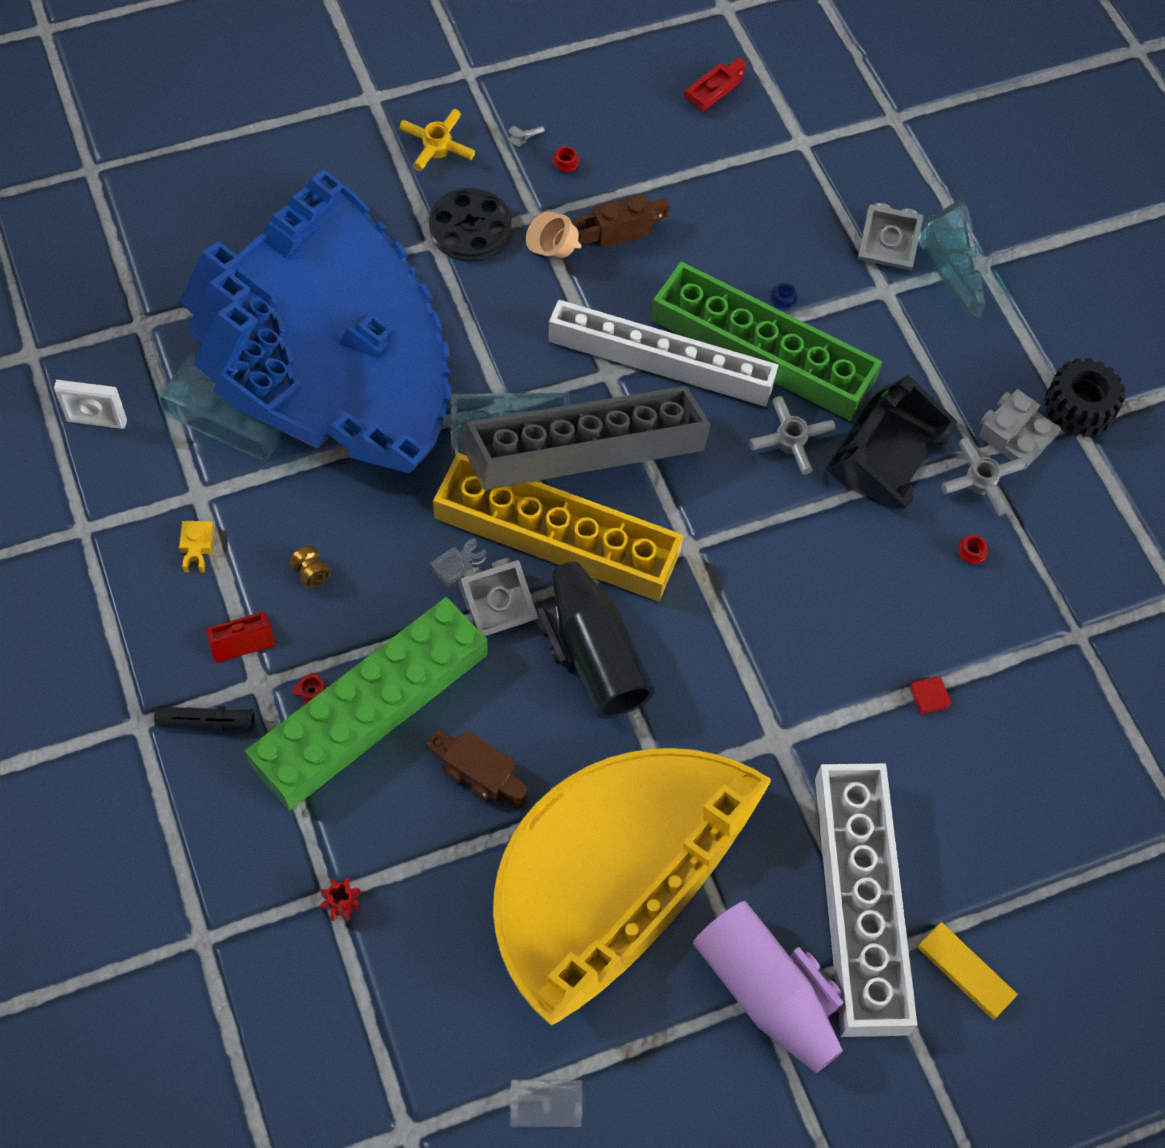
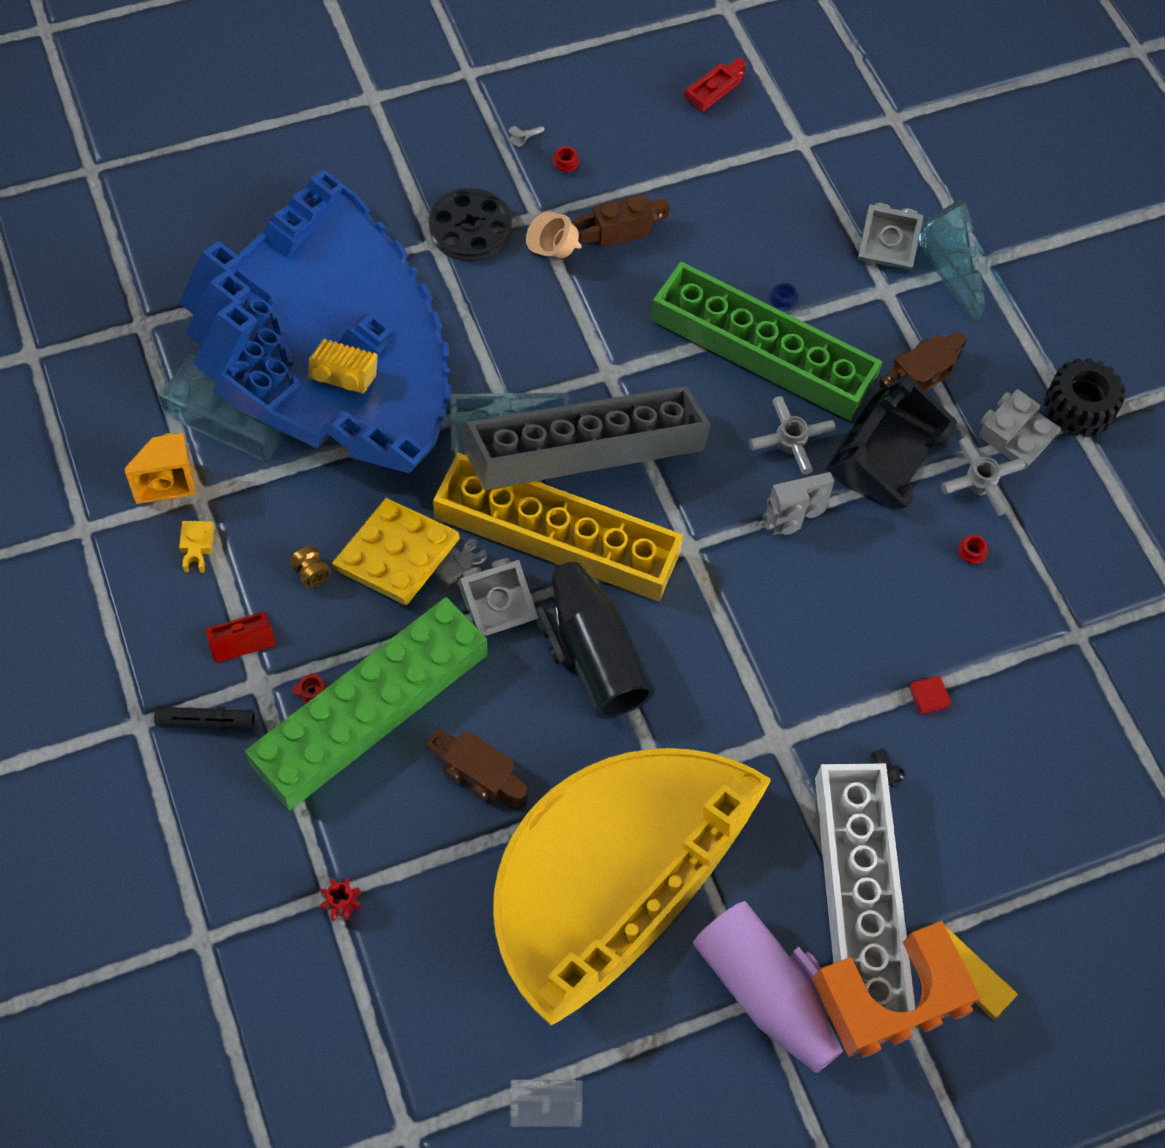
(90, 404): white plate -> none
(162, 470): none -> light orange slope
(342, 366): none -> yellow brick
(396, 551): none -> yellow plate
(437, 140): yellow bar -> none
(662, 353): white brick -> none
(796, 500): none -> light grey plate
(866, 1024): none -> orange arch
(895, 773): none -> black arm
(928, 362): none -> reddish brown hinge

